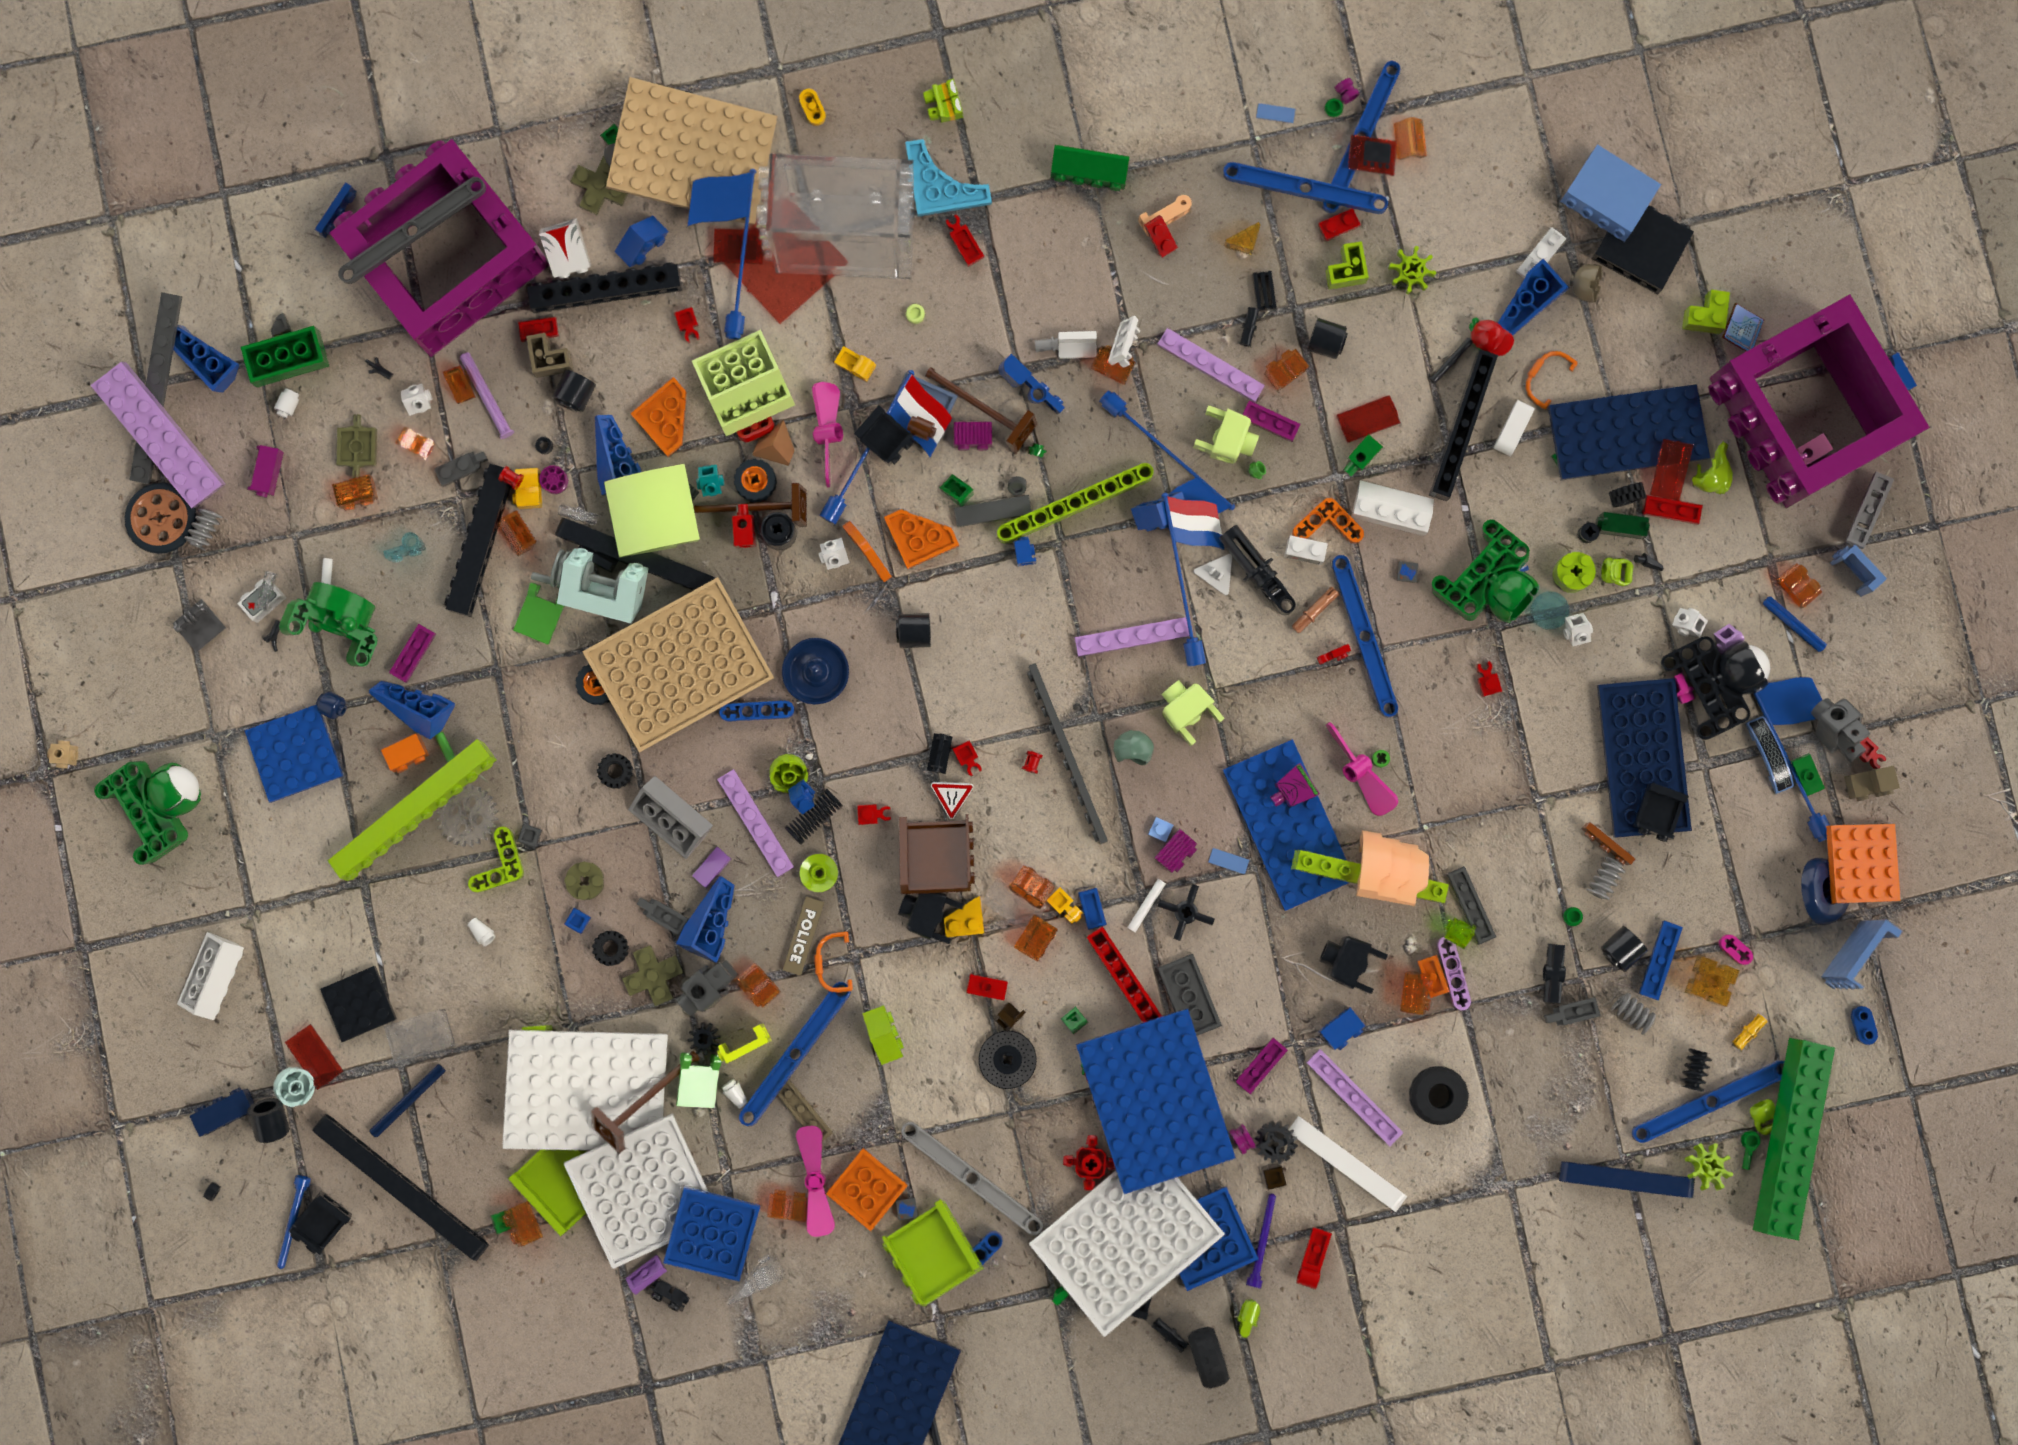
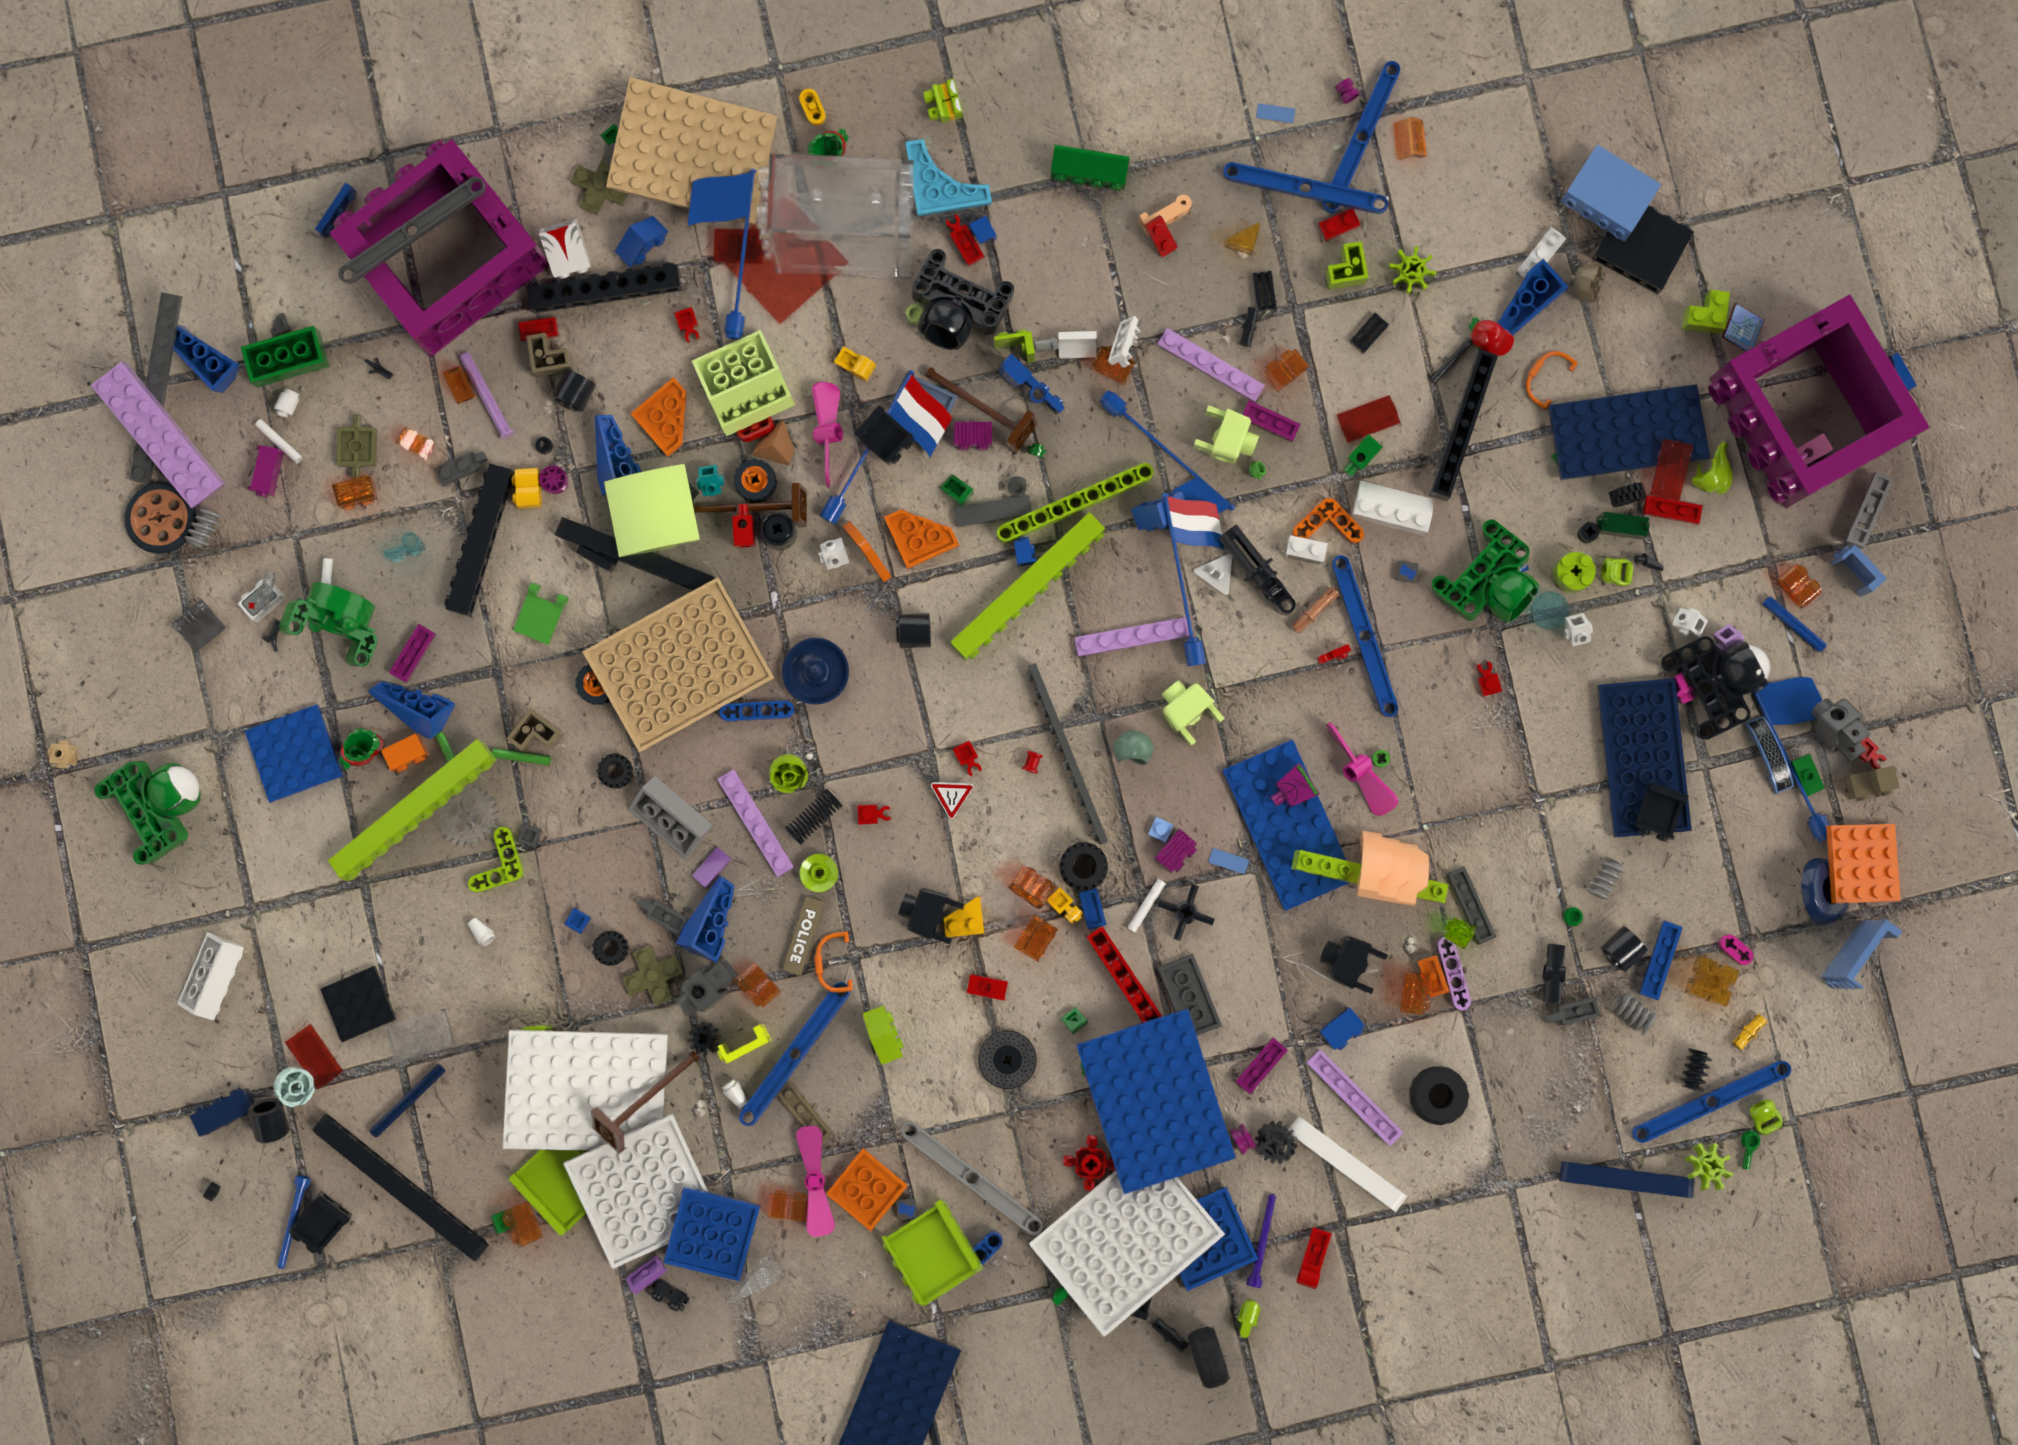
(278, 441): none -> white piece
(331, 705): dark blue head -> none
(360, 748): none -> green hair
(416, 399): white brick -> none
(511, 478): red bush -> none
(517, 533): clear orange brick -> none
(521, 756): none -> bright green piece
(533, 727): none -> dark tan brick
(574, 876): olive plate -> none
(578, 514): clear pin -> none
(593, 593): light aqua piece -> none
(698, 1083): flag -> none
(802, 796): blue brick -> none
(829, 143): none -> green hair
(921, 428): reddish brown brick -> none
(935, 856): reddish brown panel -> none
(939, 753): black hinge -> none
(953, 312): none -> black beam
(982, 230): none -> blue panel
(1008, 1017): dark brown panel -> none
(1021, 337): none -> lime bracket
(1027, 586): none -> lime brick
(1099, 859): none -> black tyre
(1274, 1177): dark brown tile -> none
(1327, 338): black piece -> none
(1333, 107): green plate -> none
(1359, 344): none -> black tile
(1372, 155): clear red container -> none
(1513, 428): white beam -> none
(1607, 844): dark orange plate -> none
(1793, 1139): green brick -> none
(1863, 1026): blue plate -> none

